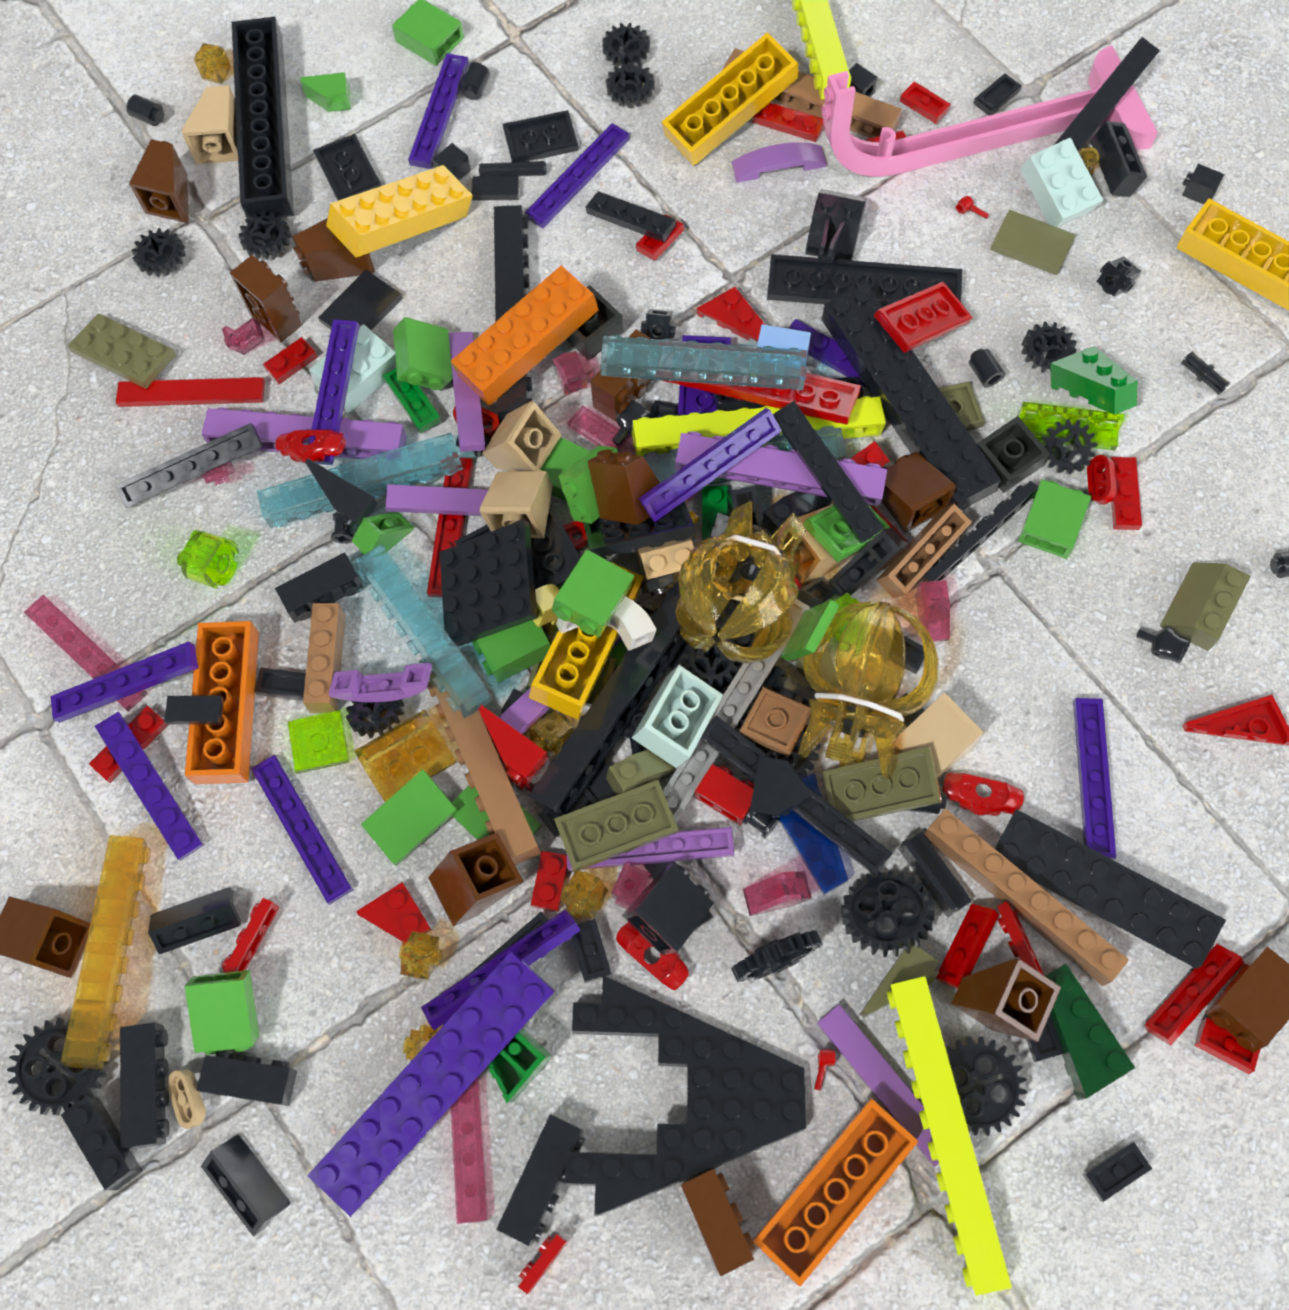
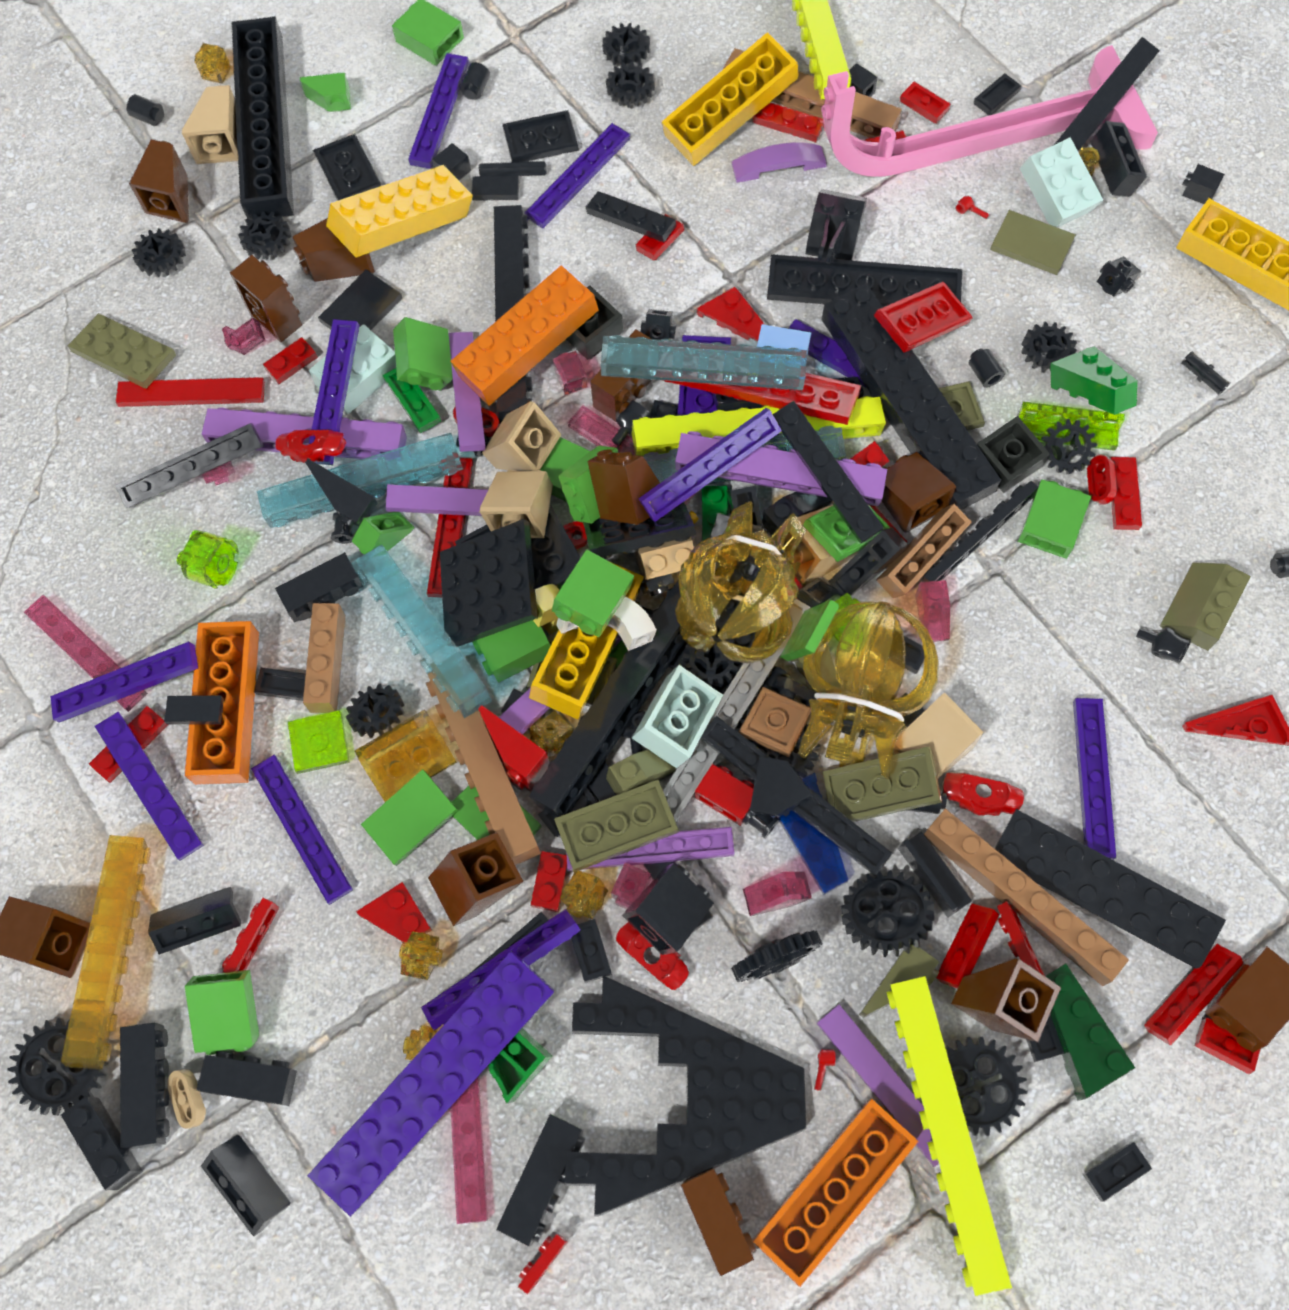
(380, 687): medium lavender slope -> none

